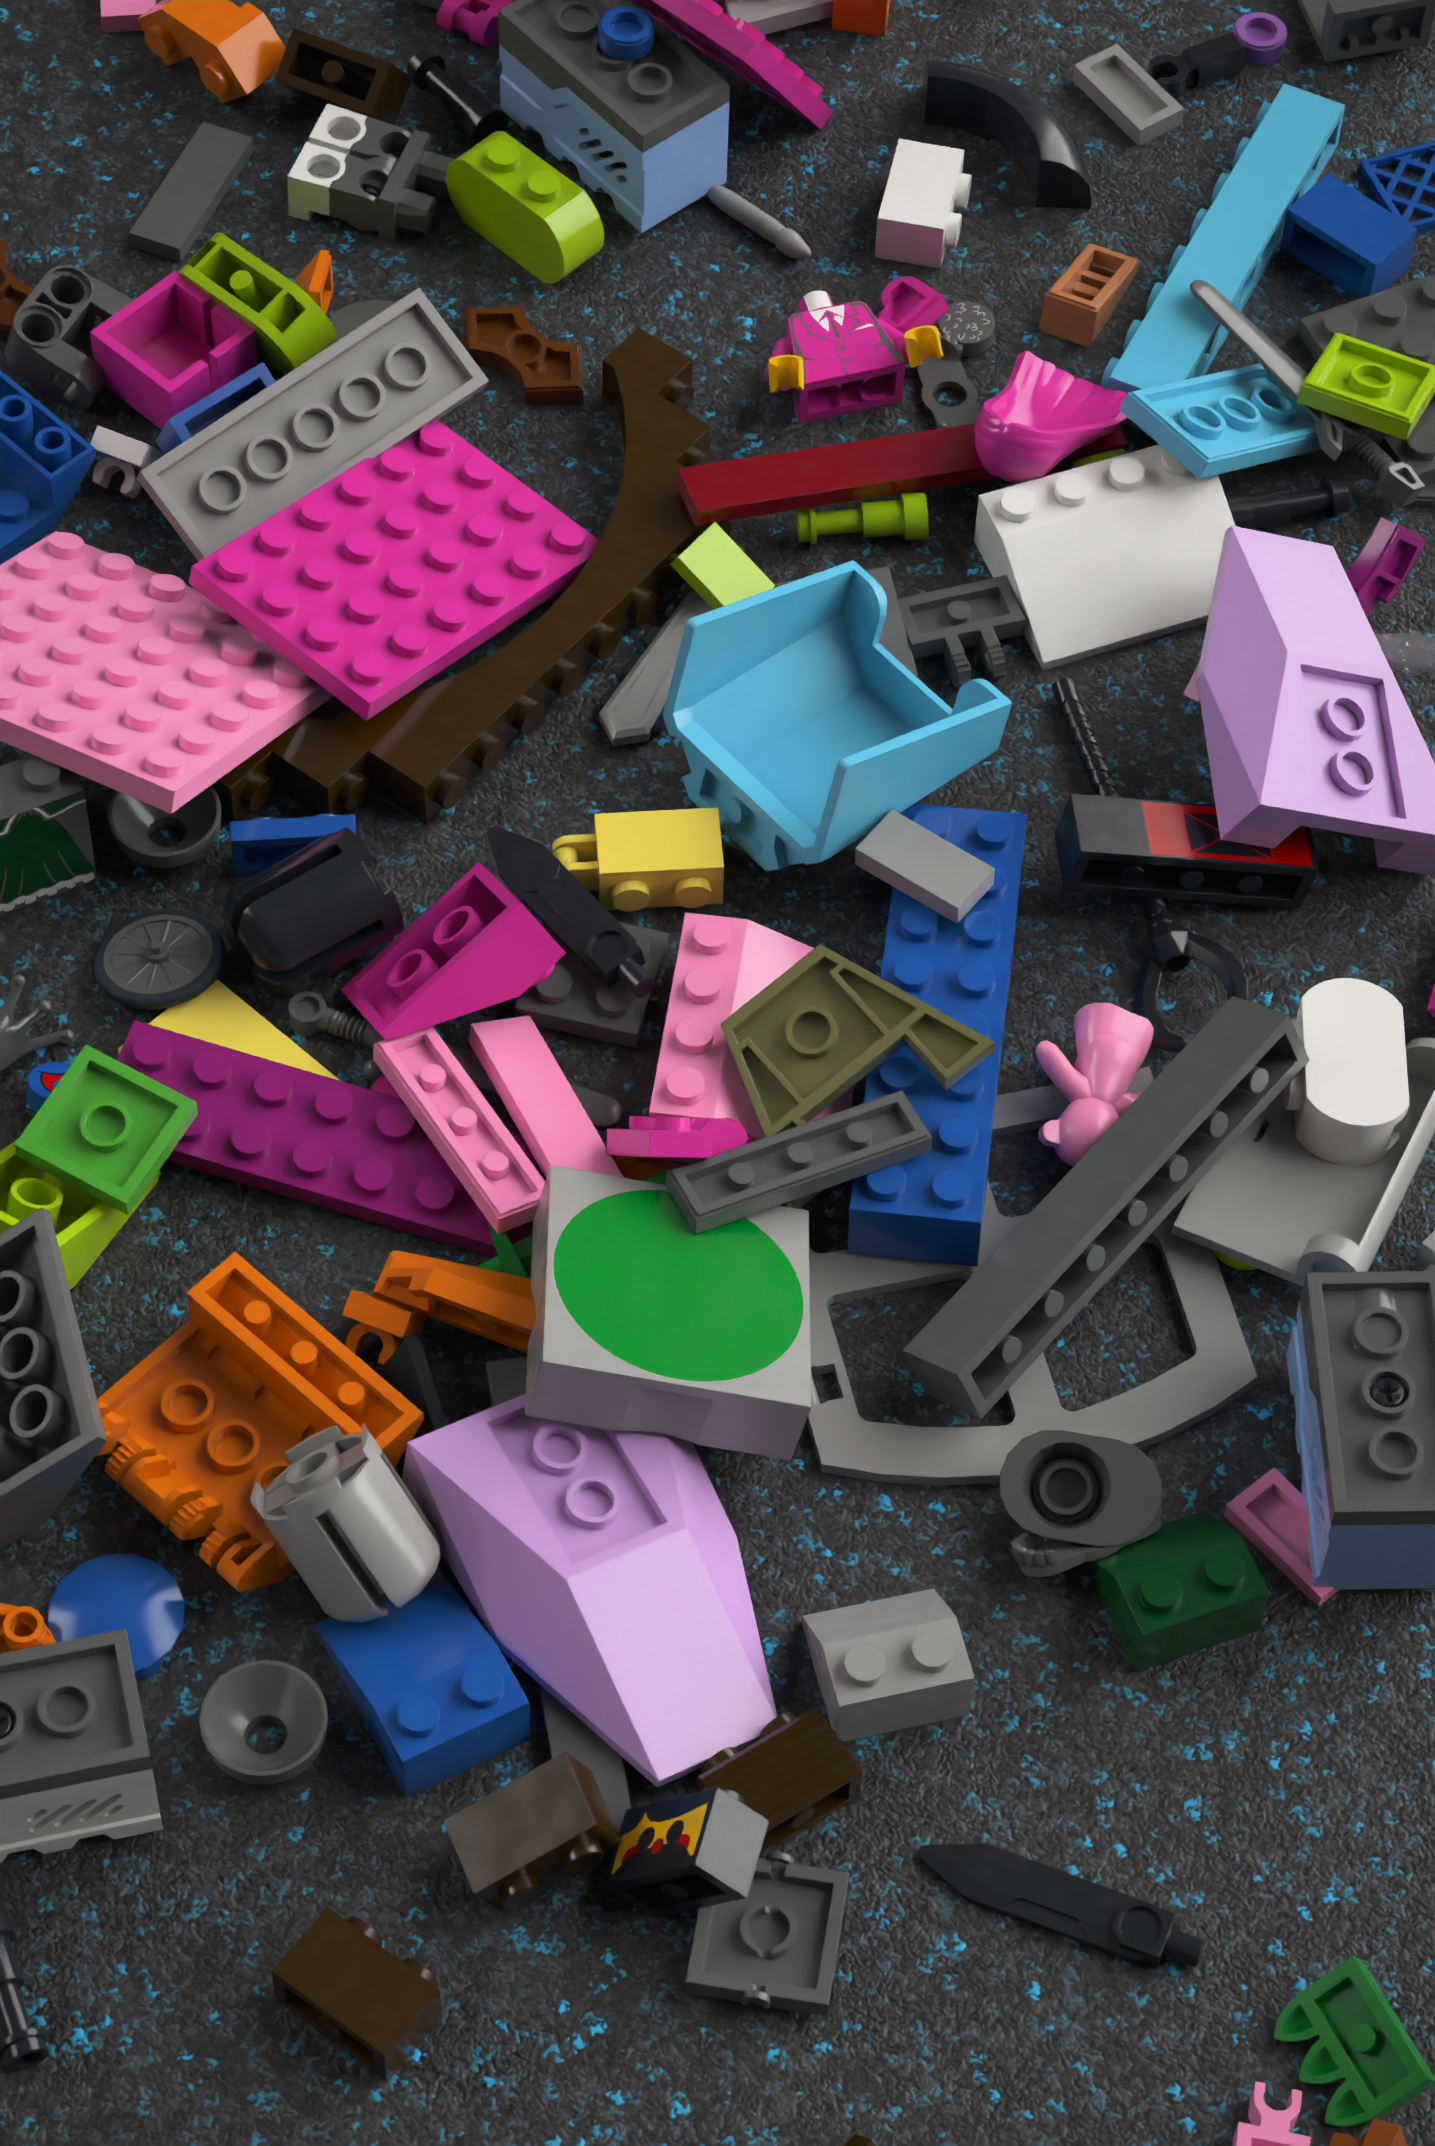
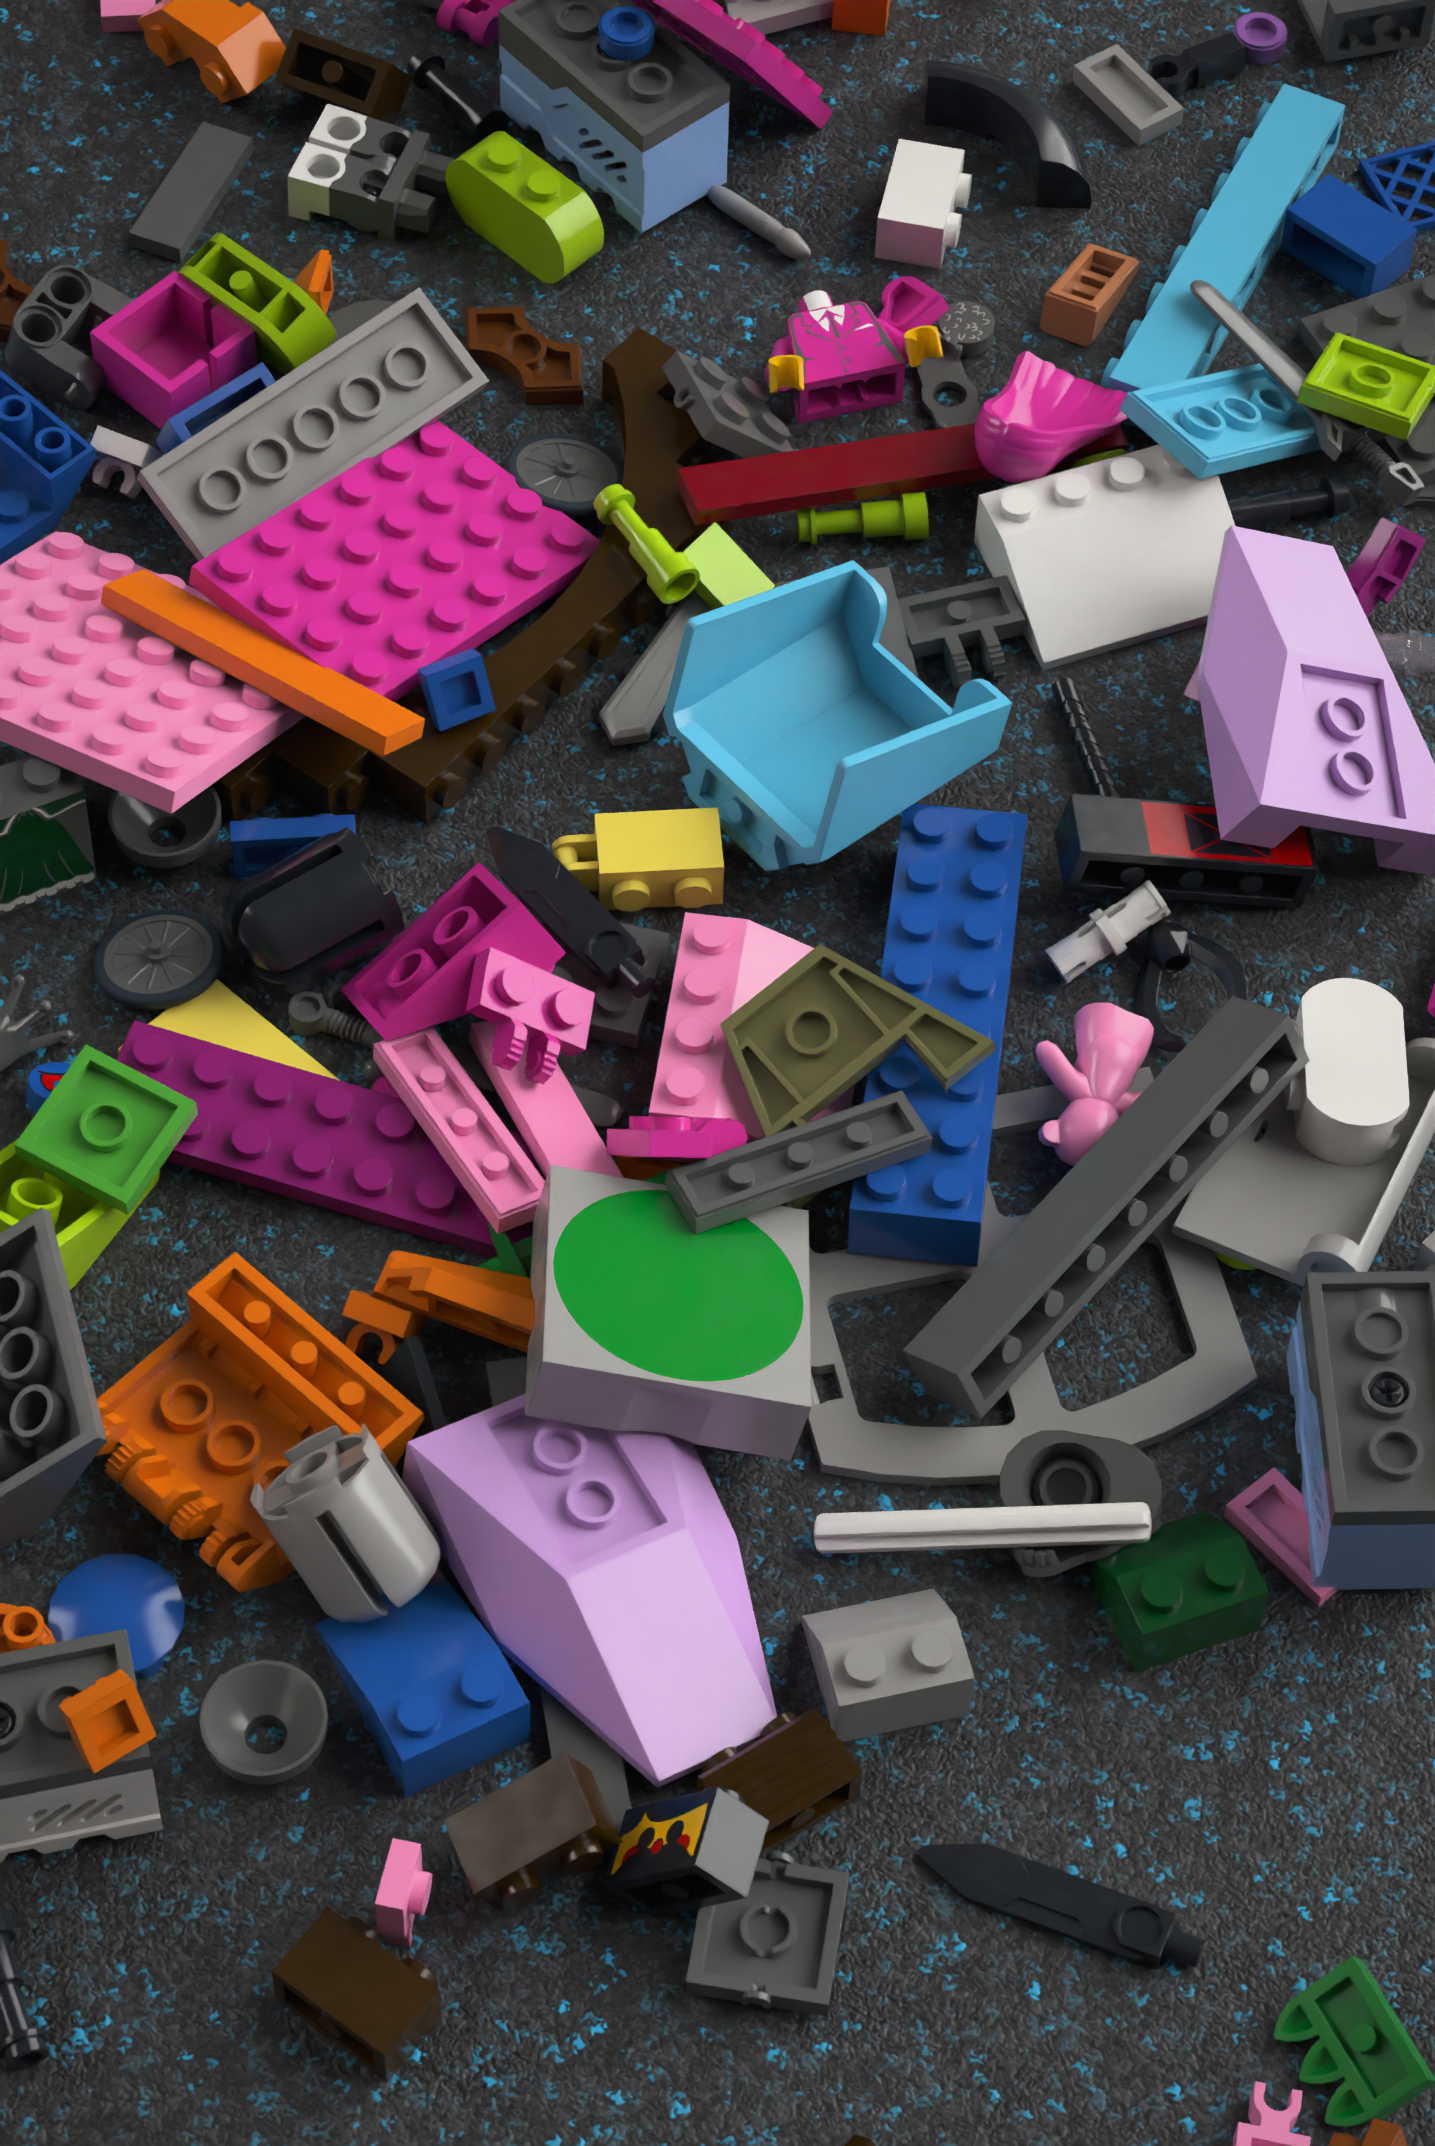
(107, 1720): none -> orange tile
(263, 662): none -> orange tile
(401, 1893): none -> bright pink plate
(456, 689): none -> blue tile
(531, 1006): none -> hinge
(564, 471): none -> dark grey wheel
(668, 572): none -> lime piece
(726, 409): none -> dark grey plate
(924, 866): light grey tile -> none
(983, 1528): none -> white axle
(1107, 931): none -> white pin

